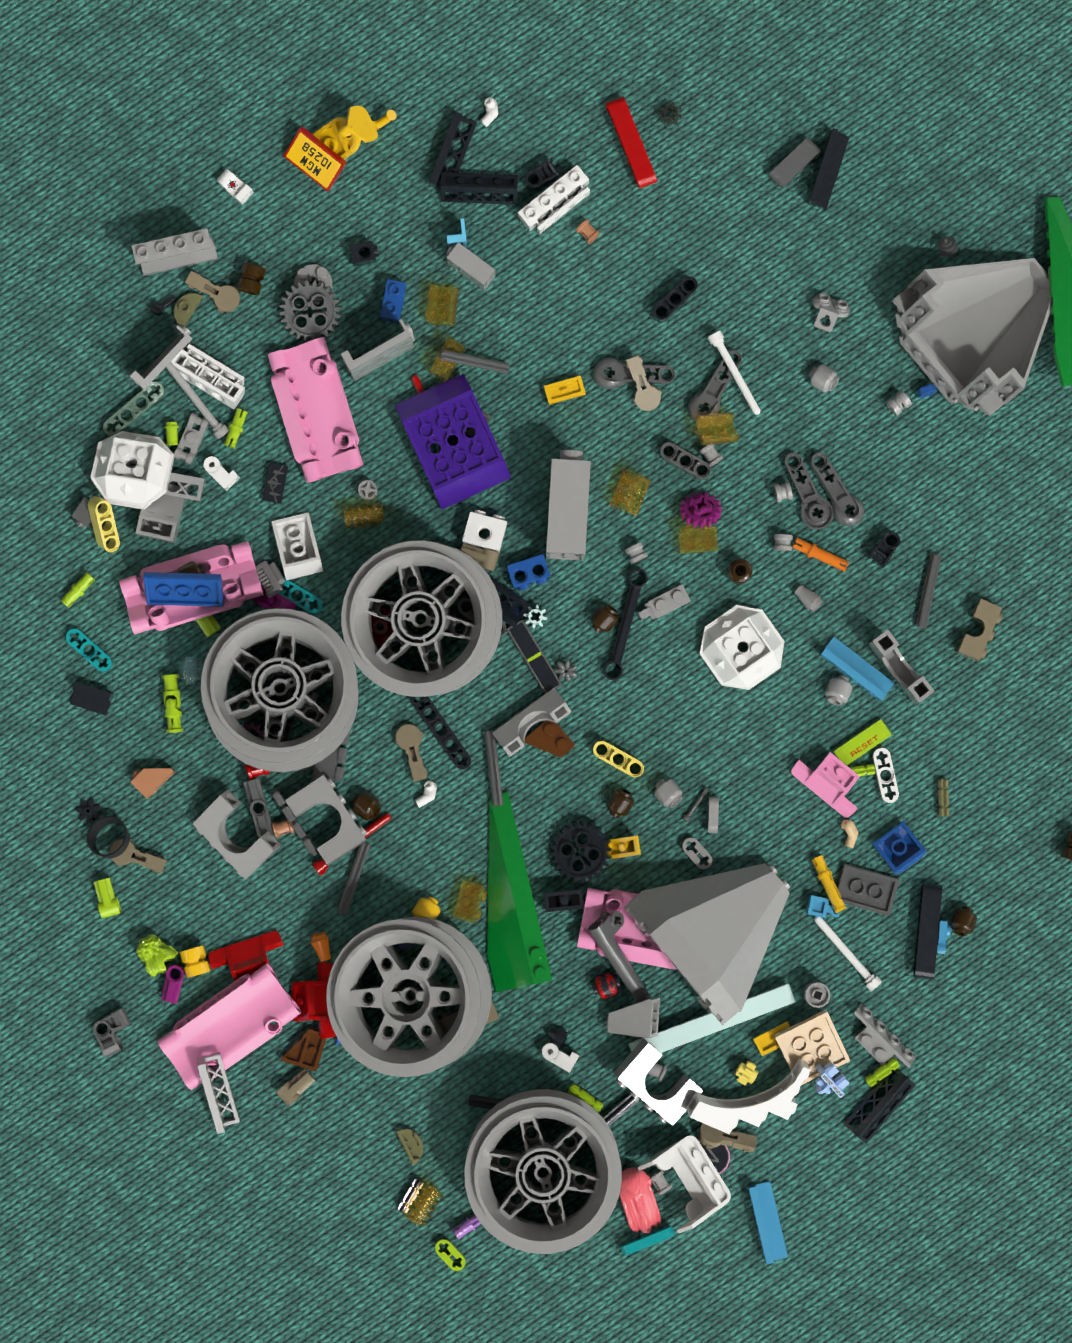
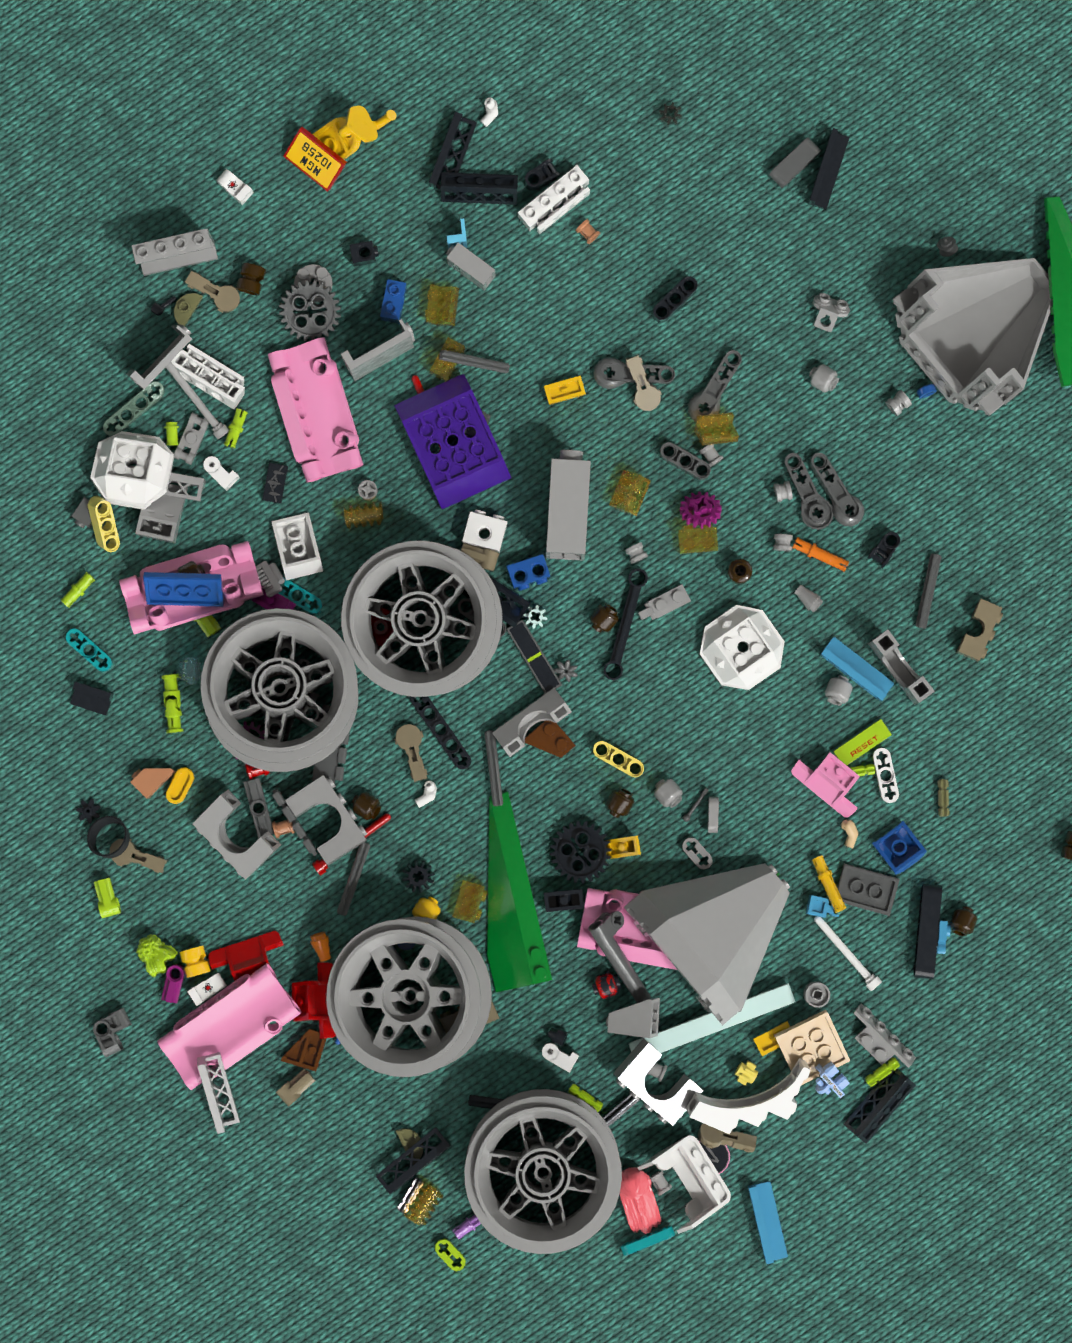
(180, 785): none -> yellow tile
(207, 989): none -> white leg
(415, 870): none -> black gear
(417, 1167): none -> black fence
(631, 142): red beam -> none
(717, 340): white piece -> none

